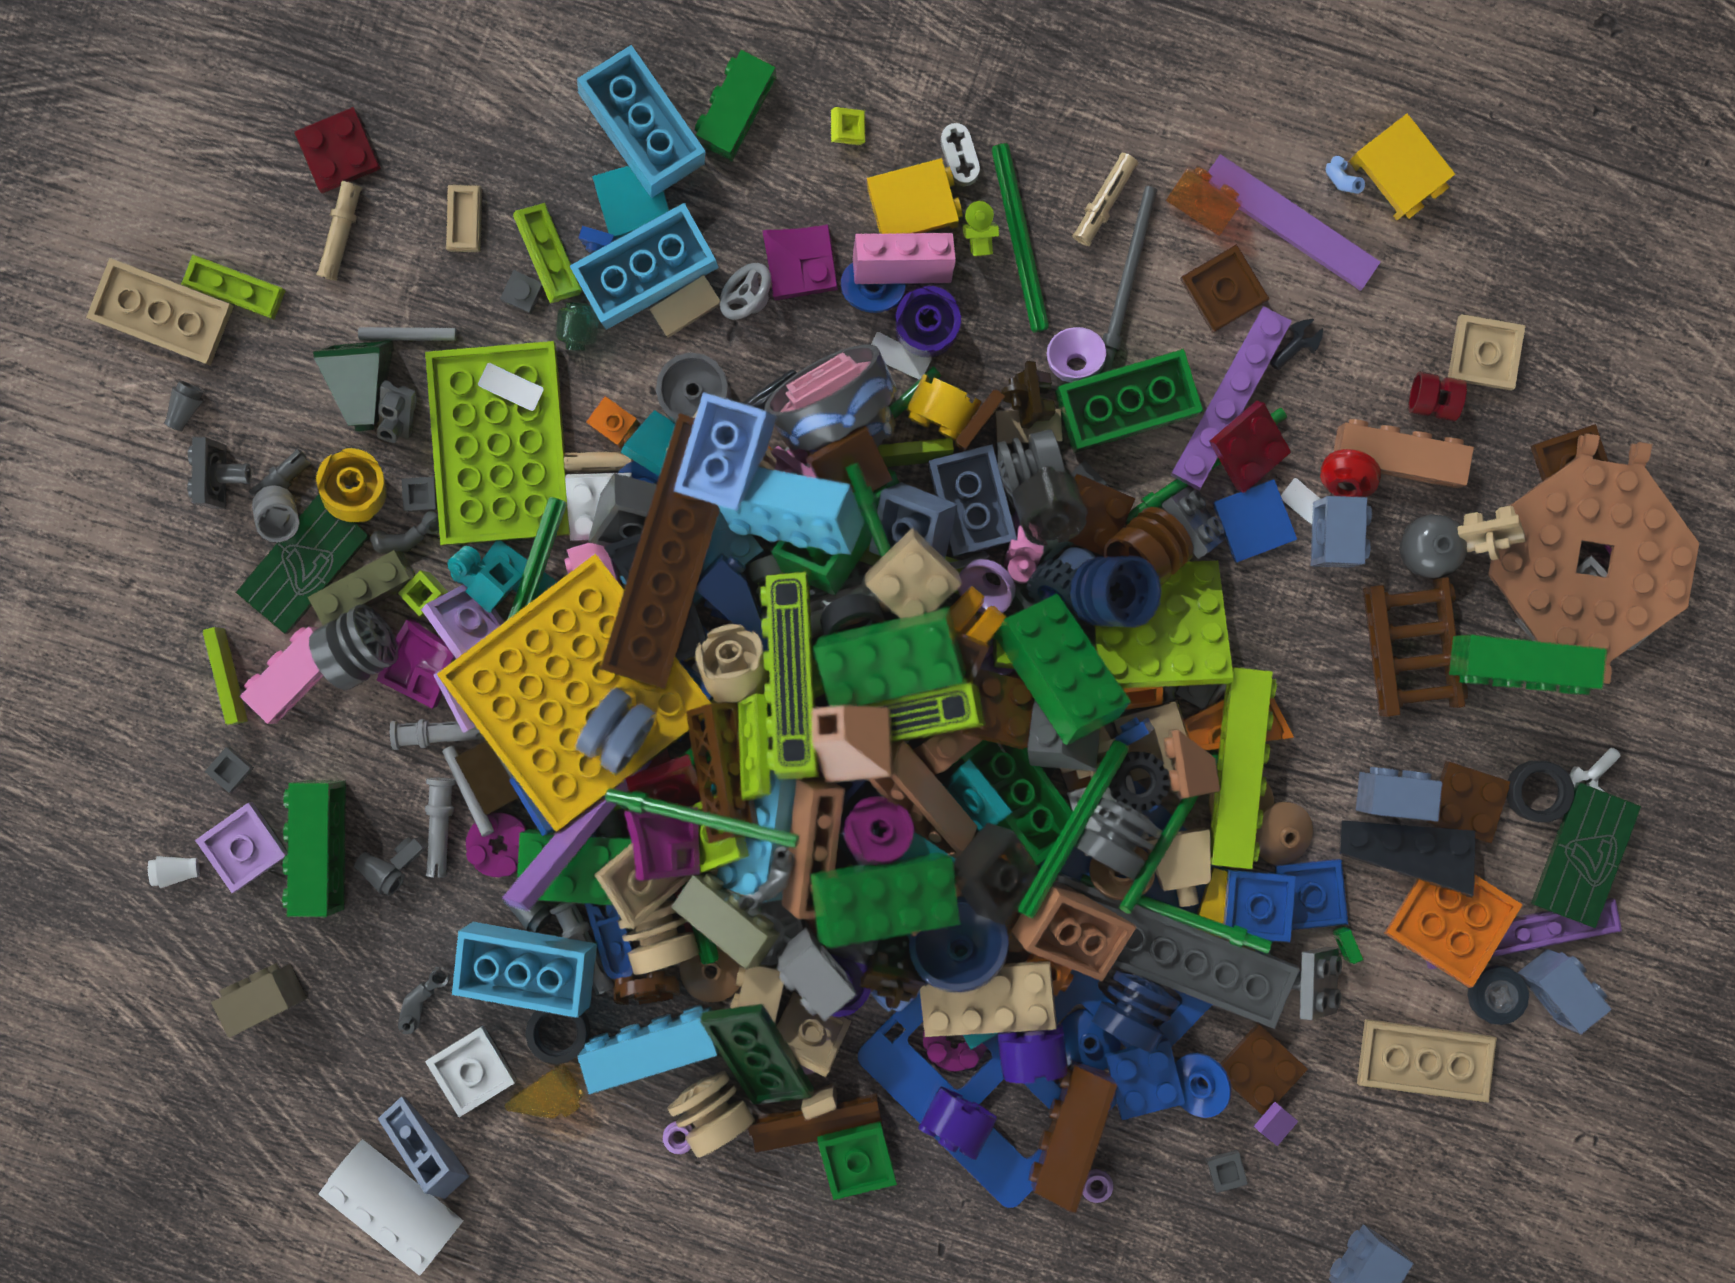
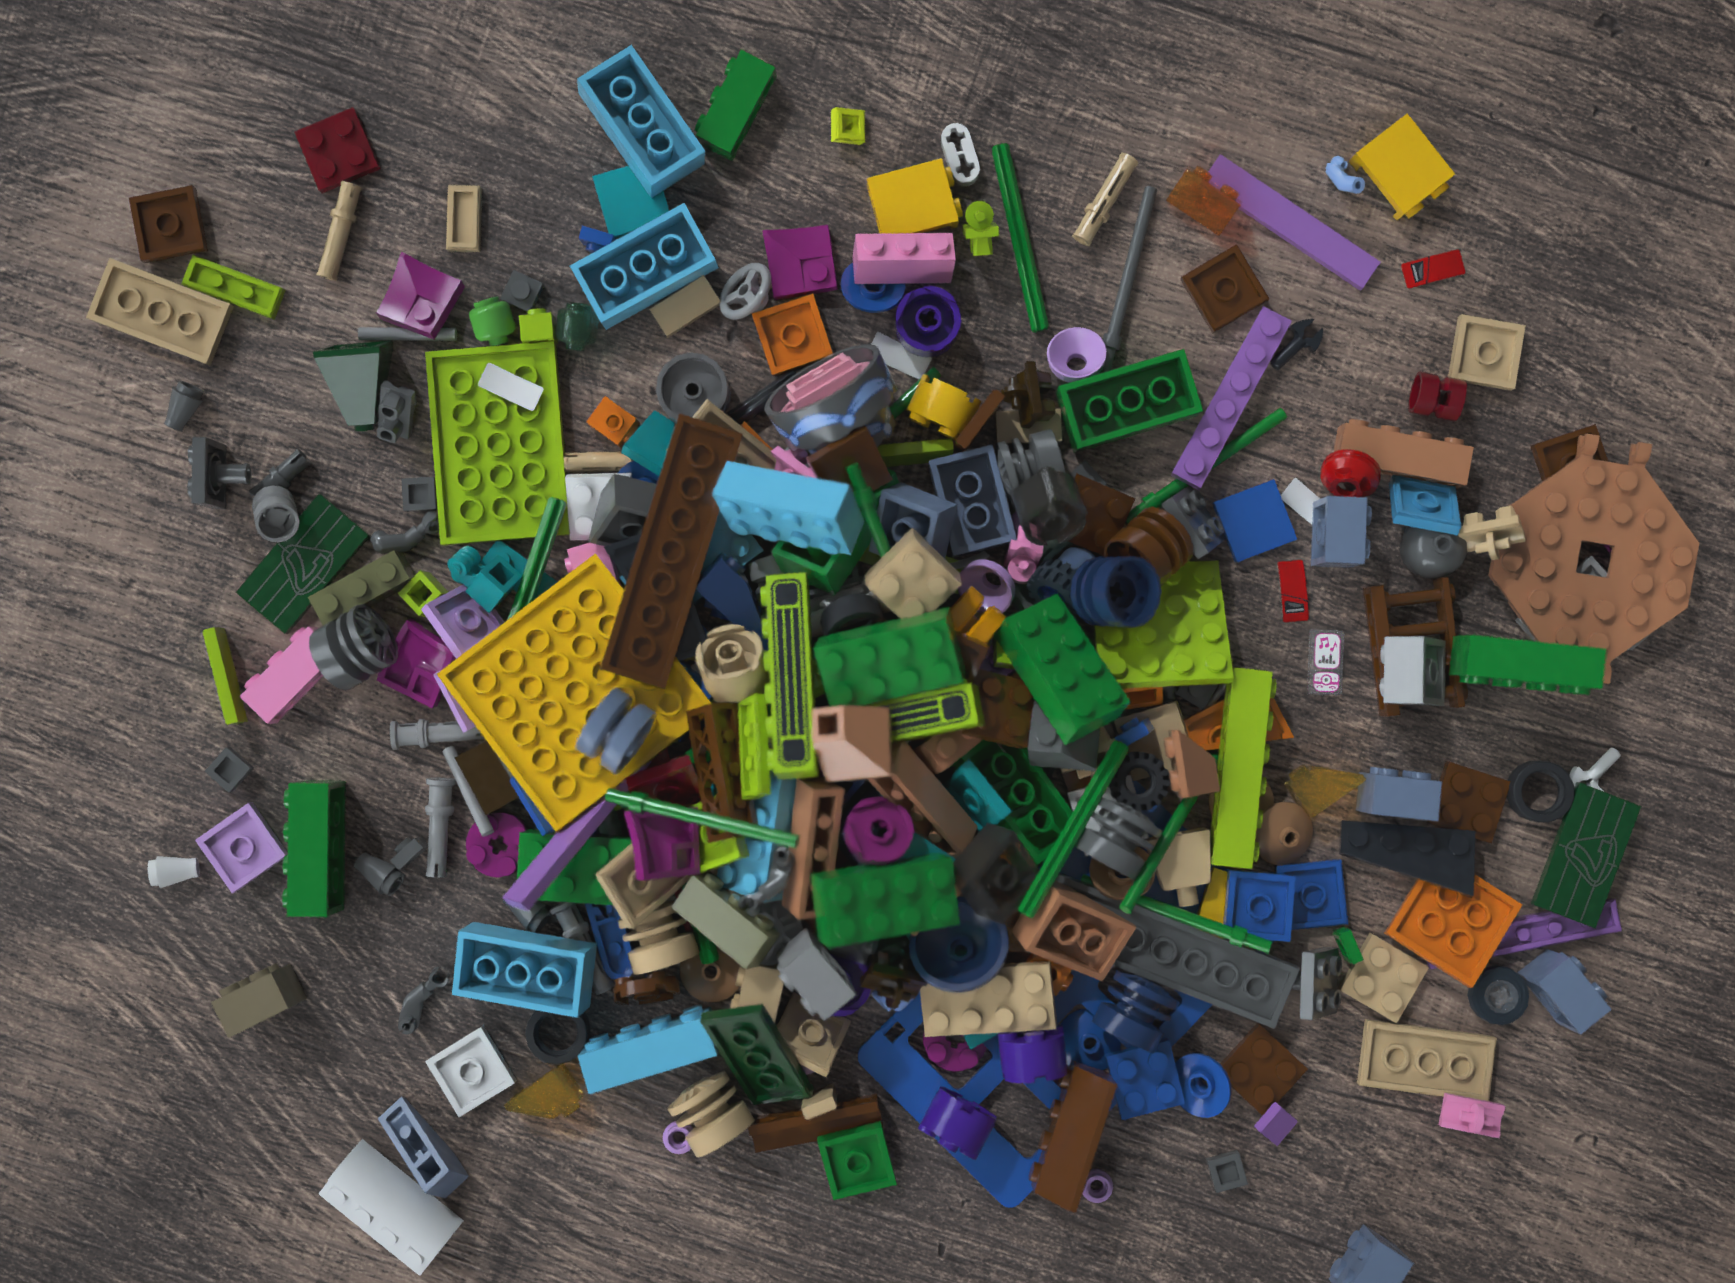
(168, 224): none -> reddish brown plate
(344, 469): yellow brick -> none
(419, 297): none -> magenta plate
(492, 321): none -> bright green head
(538, 326): none -> lime plate
(547, 253): lime tile -> none
(724, 451): light blue slope -> none
(792, 335): none -> orange plate
(1250, 446): dark red plate -> none
(1293, 591): none -> red sticker
(1320, 787): none -> clear yellow slope
(1325, 662): none -> tile
(1384, 978): none -> tan plate
(1413, 671): none -> light grey slope
(1424, 505): none -> dark azure tile
(1433, 268): none -> red sticker
(1471, 1115): none -> bright pink hips

